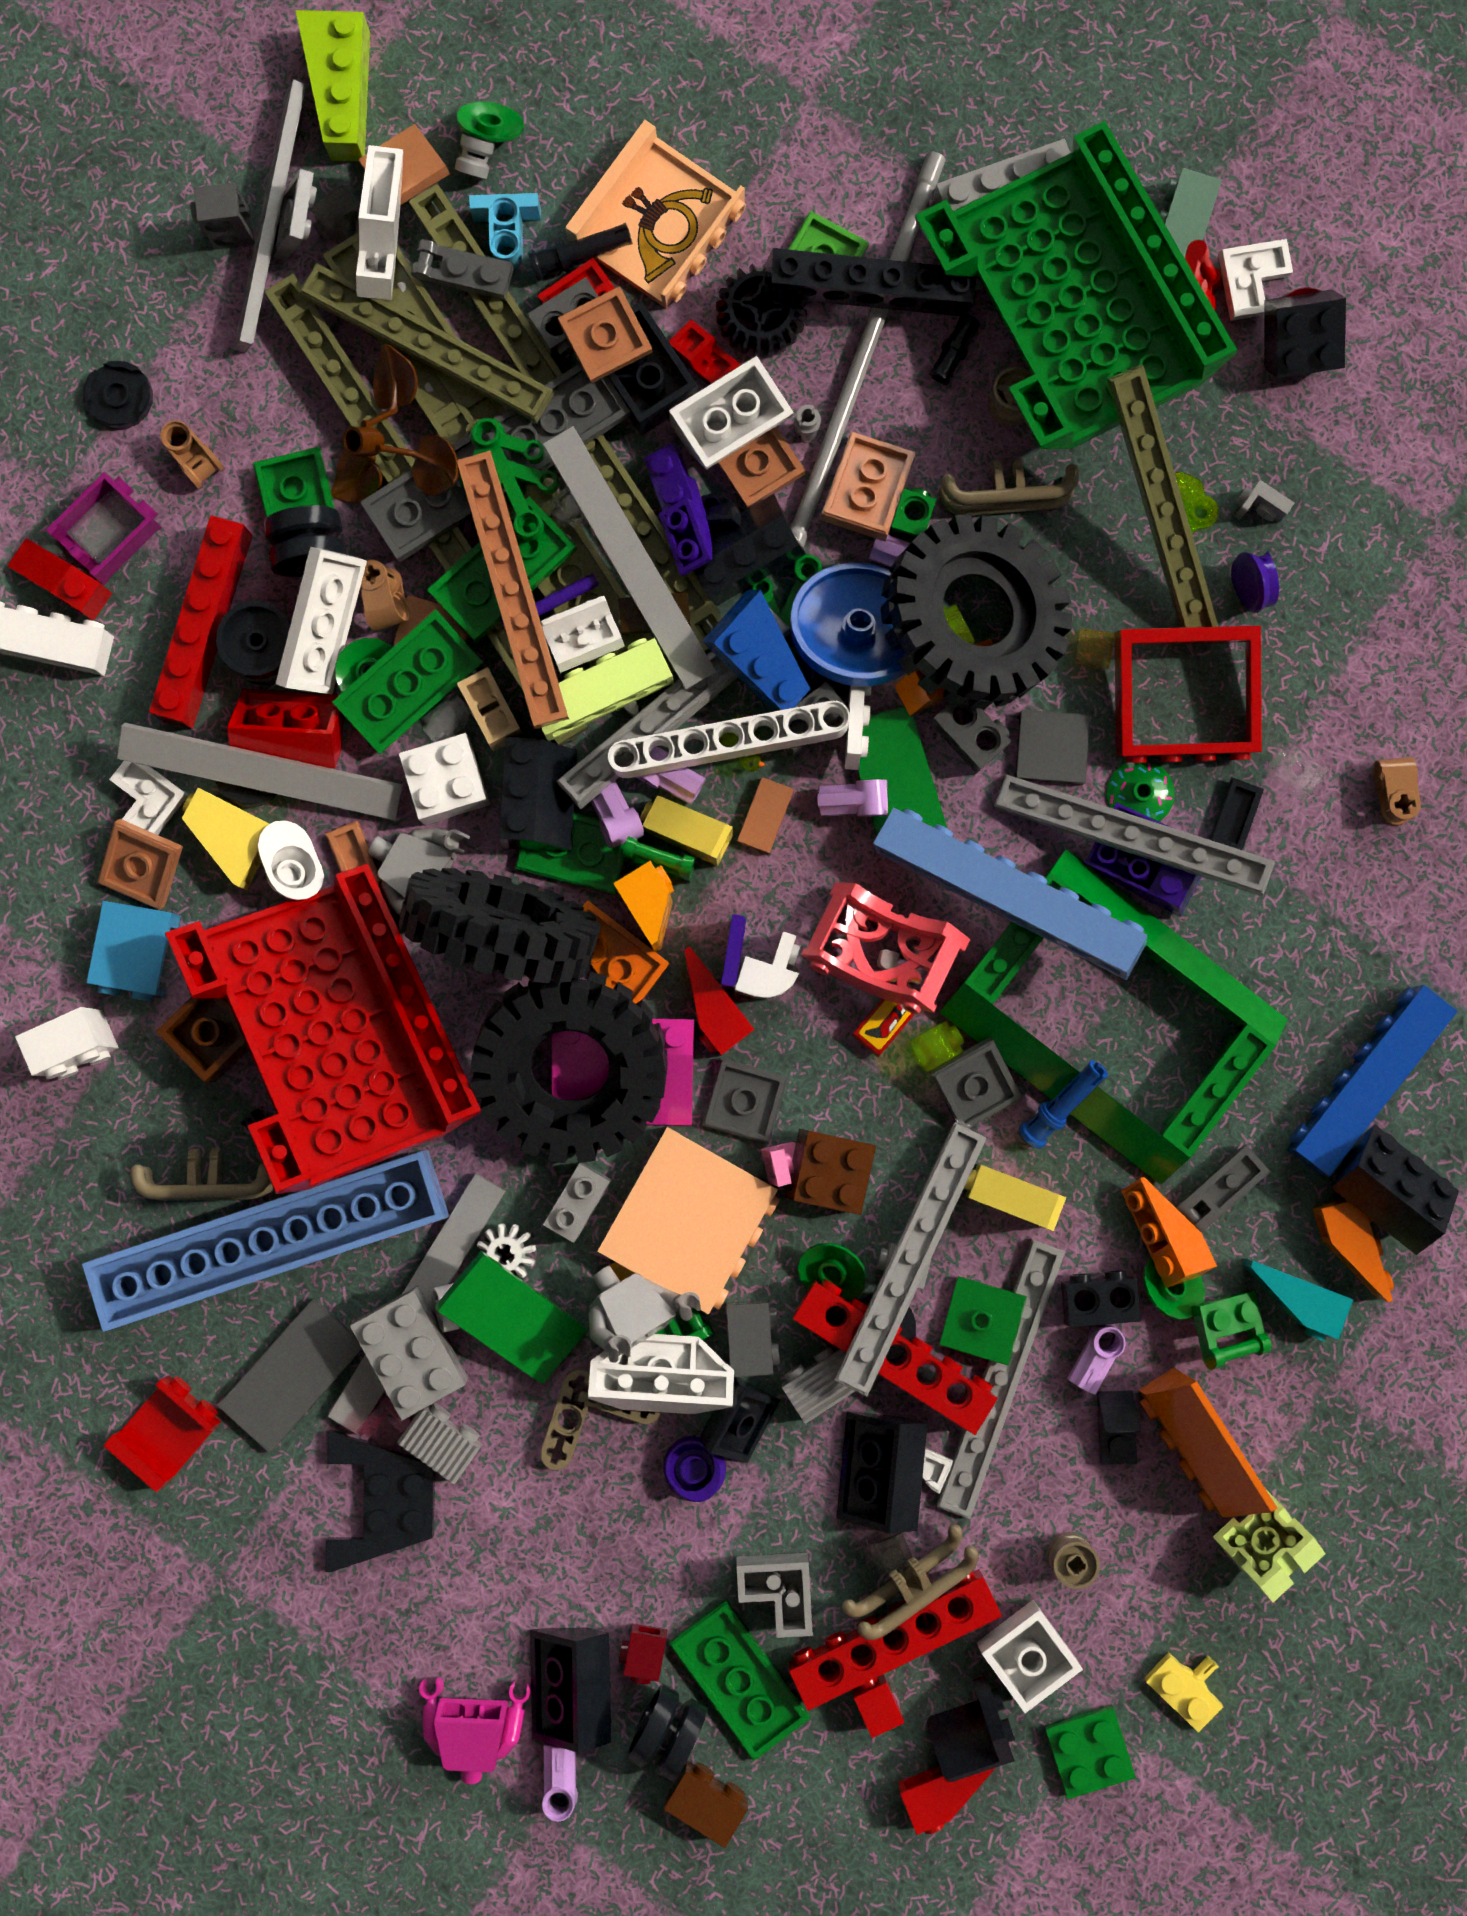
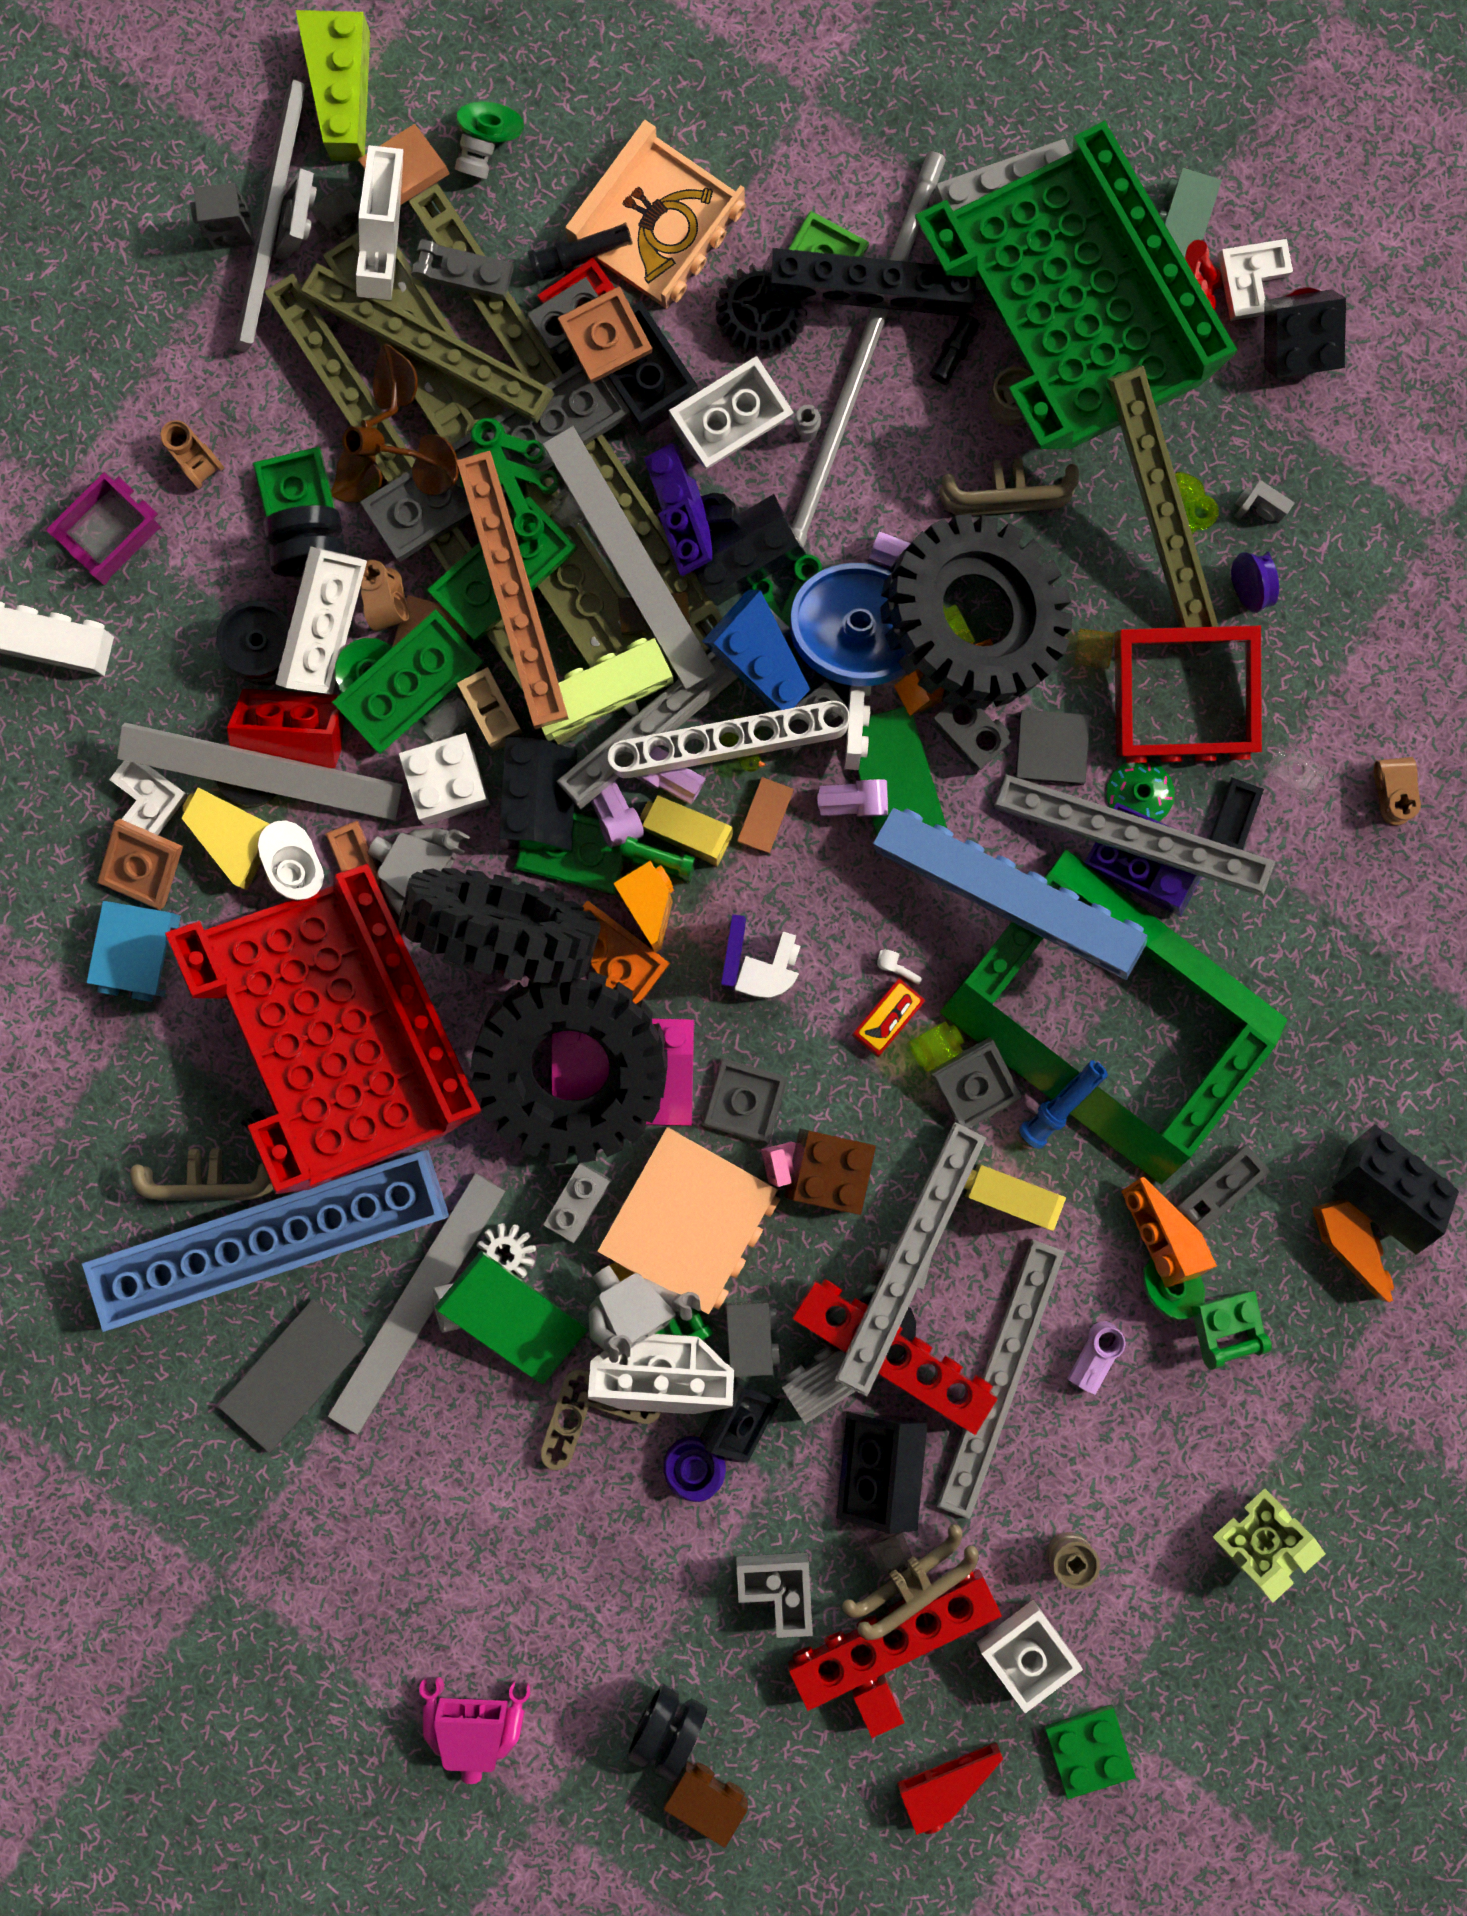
(60, 579): red slope -> none
(66, 1043): white brick -> none
(125, 405): black tile -> none
(164, 1433): red panel -> none
(195, 634): red brick -> none
(205, 1036): reddish brown brick -> none
(385, 1424): clear pink panel -> none
(396, 1501): black wing -> none
(409, 1353): light grey brick -> none
(440, 1442): light grey brick -> none
(510, 233): medium azure tile -> none
(561, 1778): lavender piece -> none
(565, 594): dark purple piece -> none
(570, 1687): black slope -> none
(582, 634): white bracket -> none
(643, 1653): dark red brick -> none
(701, 353): red slope -> none
(716, 1012): red slope -> none
(739, 1680): green tile -> none
(761, 468): nougat plate -> none
(819, 1264): green dish -> none
(864, 906): coral fence -> none
(867, 486): nougat tile -> none
(912, 499): green brick -> none
(936, 1469): white tile -> none
(972, 1735): black bracket -> none
(983, 1320): green plate -> none
(1100, 1309): black brick -> none
(1117, 1427): black slope -> none
(1186, 1689): light yellow plate -> none
(1204, 1445): orange slope -> none
(1304, 1302): teal slope -> none
(1371, 1079): blue brick -> none

